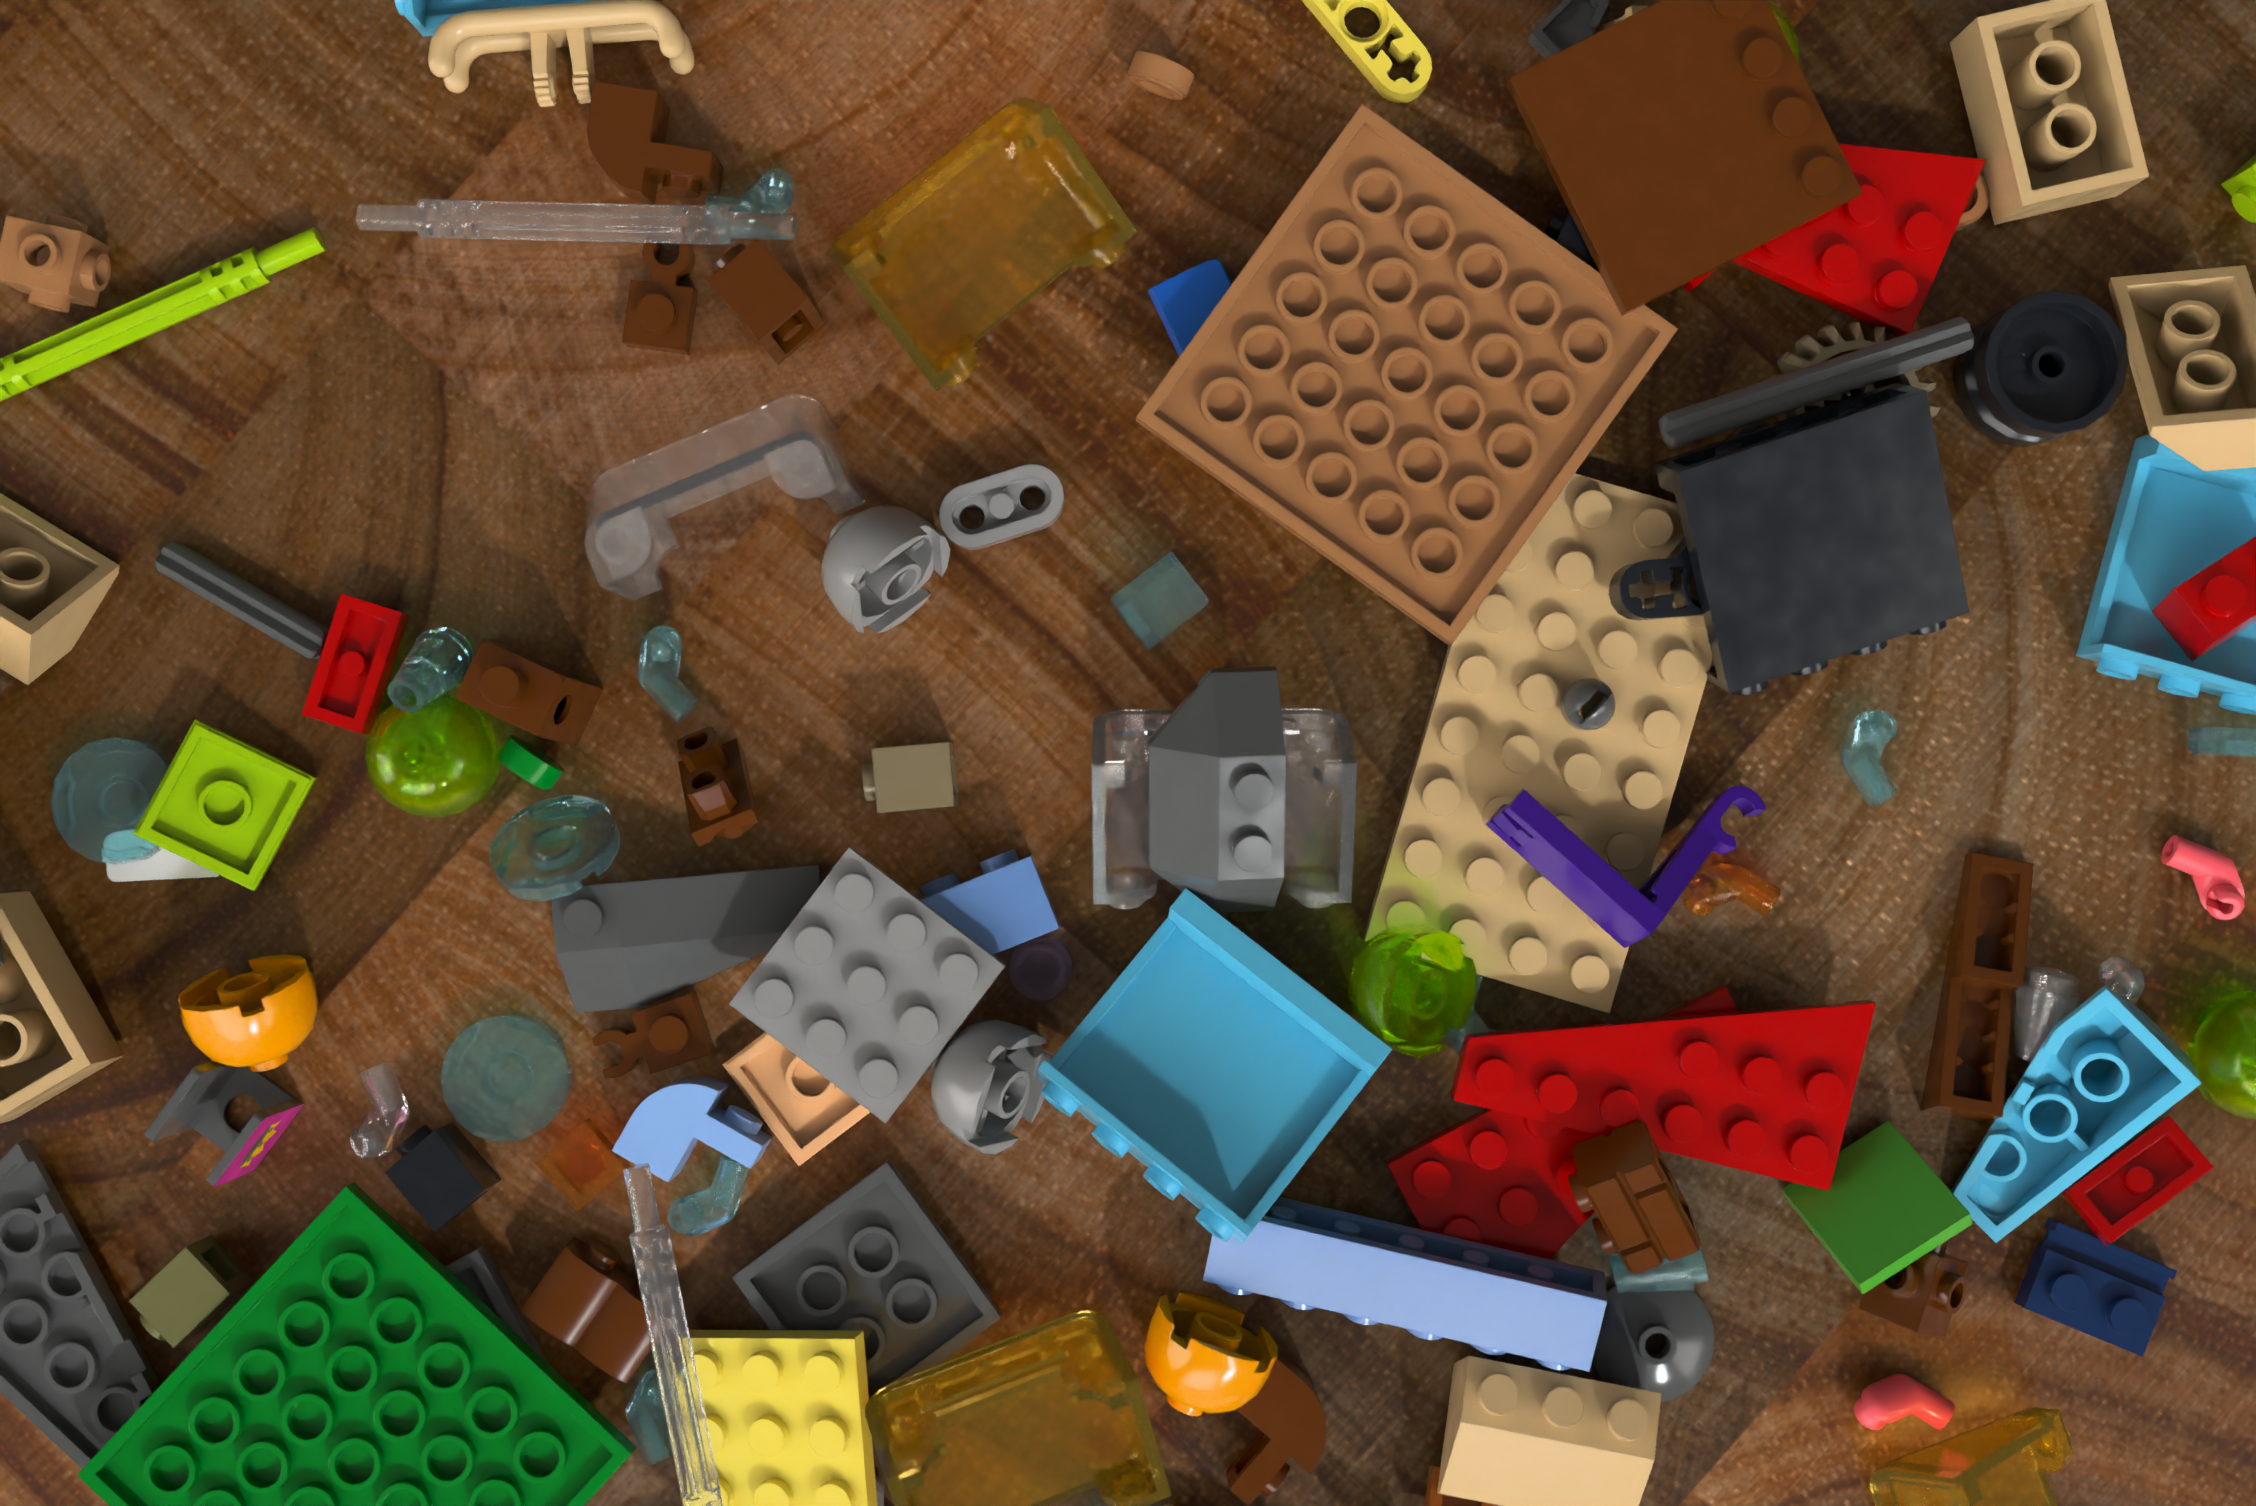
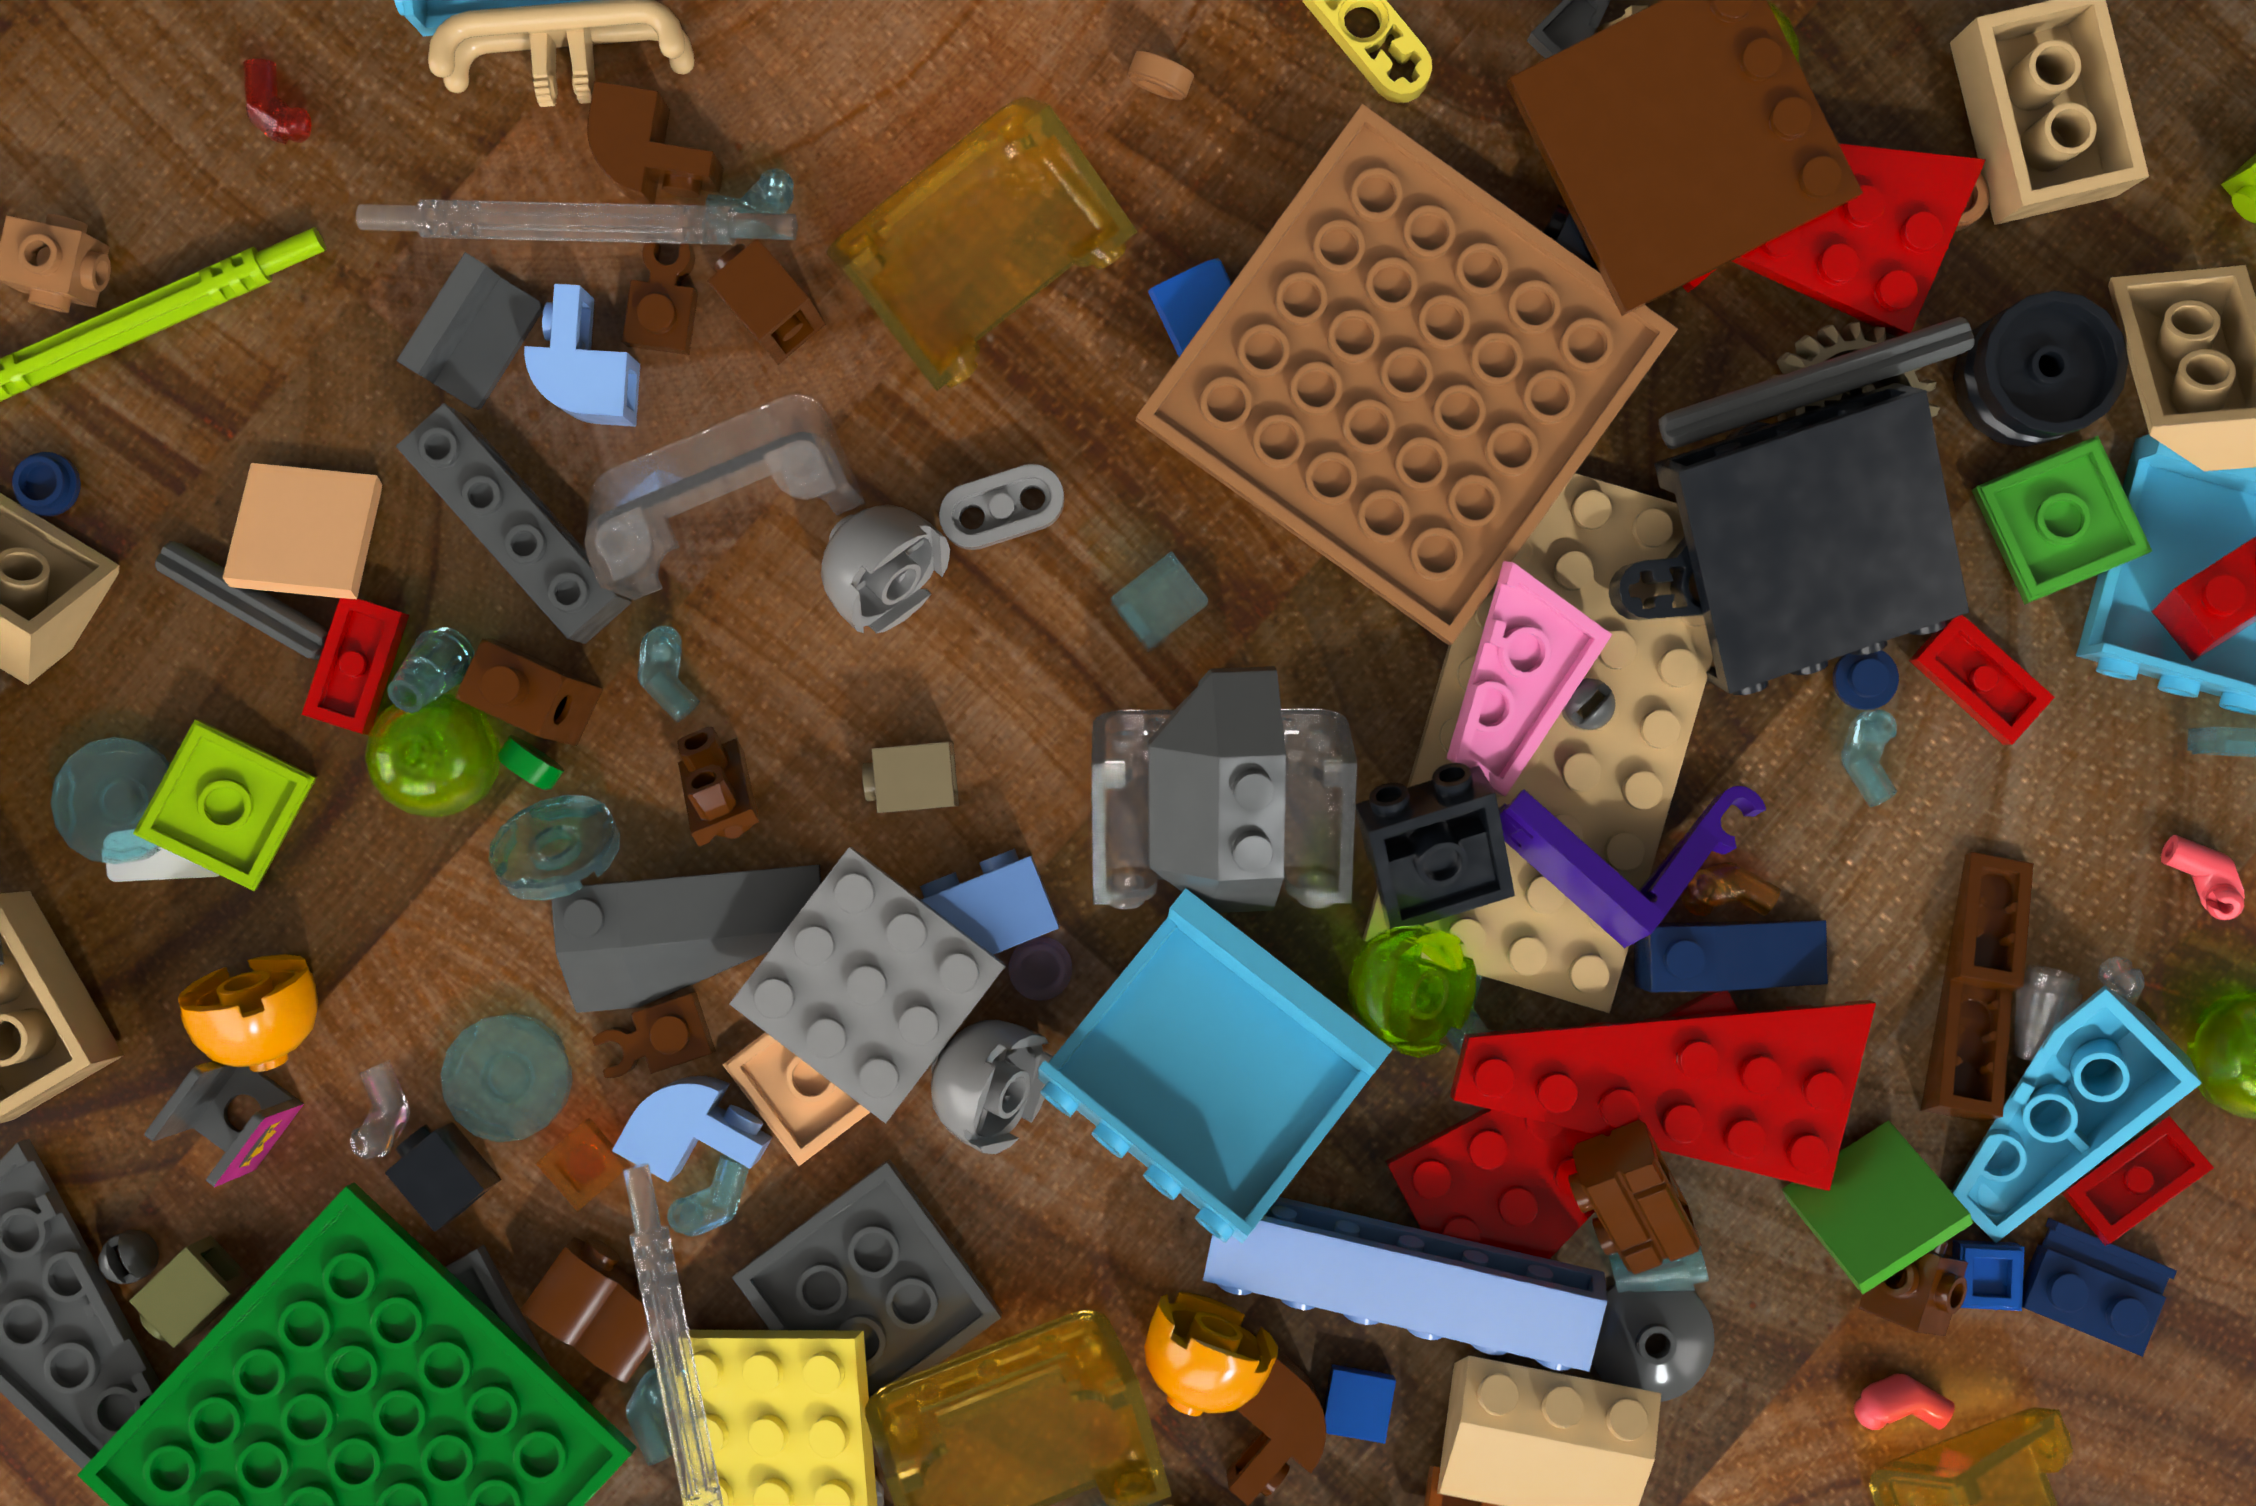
(46, 483): none -> dark blue plate
(137, 1252): none -> dark grey hinge
(269, 111): none -> clear red arm
(303, 531): none -> light nougat tile
(471, 332): none -> dark grey panel
(511, 523): none -> dark grey brick
(579, 380): none -> light blue brick
(1358, 1403): none -> blue tile
(1435, 846): none -> black plate
(1522, 676): none -> bright pink wing
(1731, 956): none -> dark blue slope
(1866, 680): none -> dark blue plate
(1982, 679): none -> red plate
(1992, 1274): none -> blue tile
(2061, 520): none -> bright green tile

